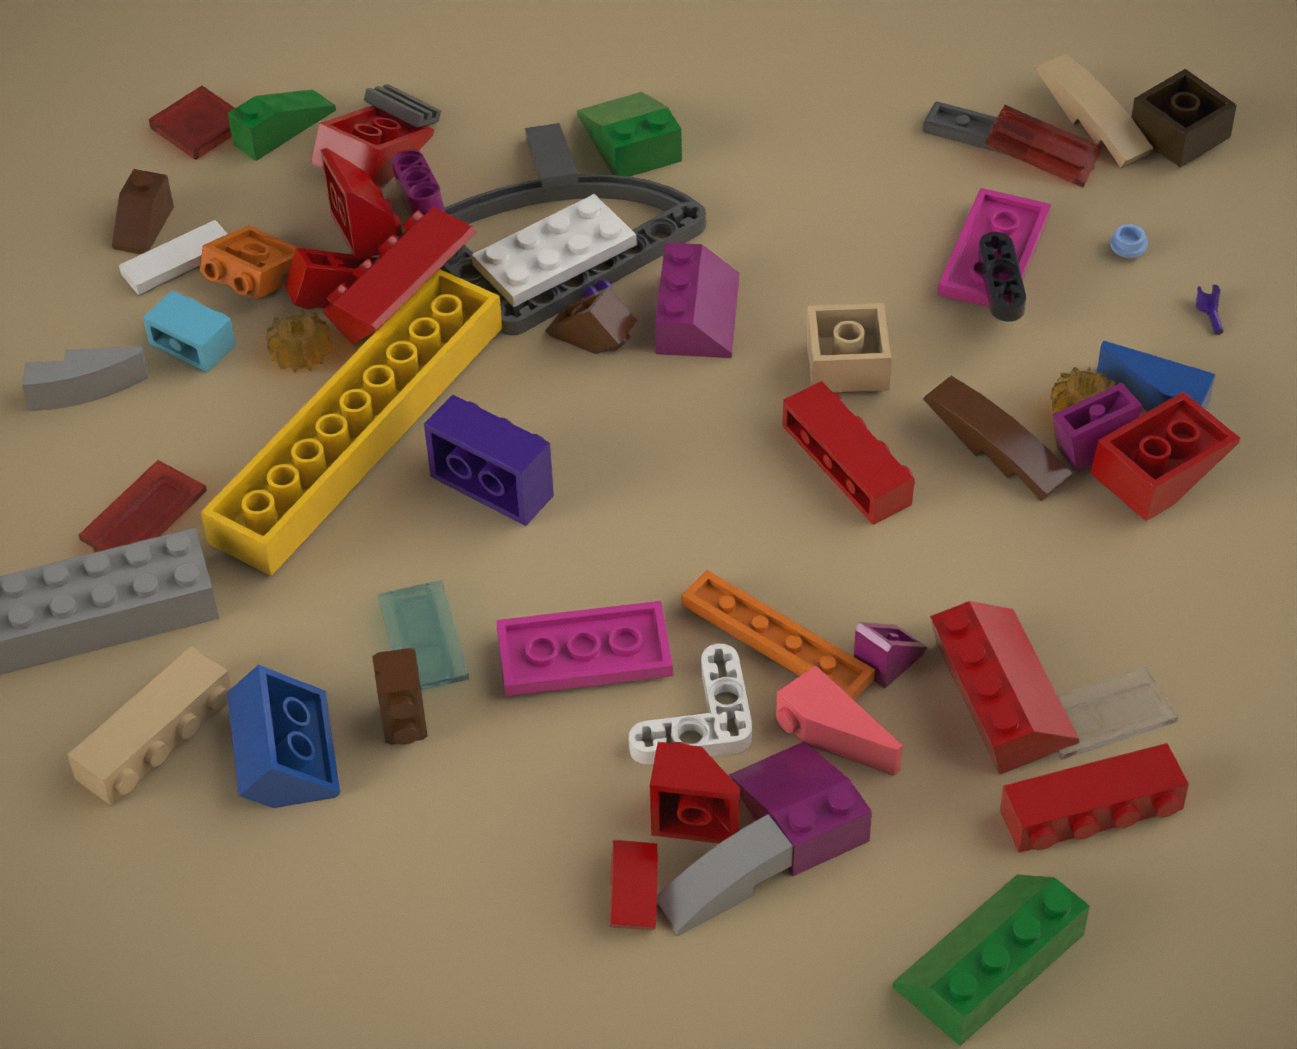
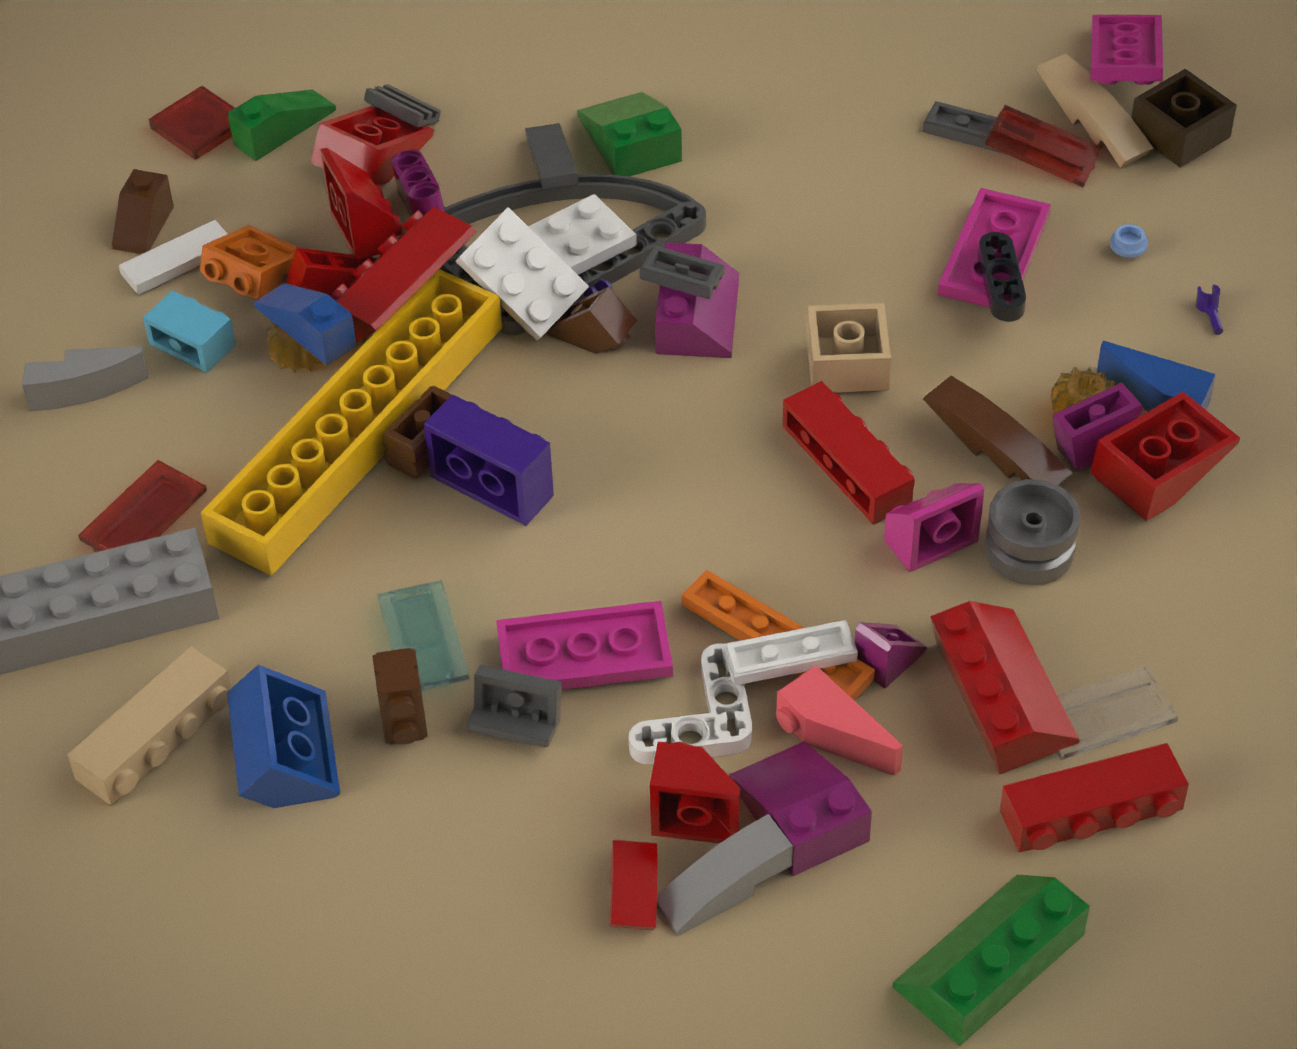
(311, 320): none -> blue slope
(406, 436): none -> reddish brown brick
(515, 706): none -> dark grey bracket
(524, 272): none -> white plate
(678, 275): none -> dark grey tile
(790, 652): none -> white tile
(935, 524): none -> dark pink slope
(1032, 531): none -> flat silver wheel
(1127, 49): none -> dark pink plate

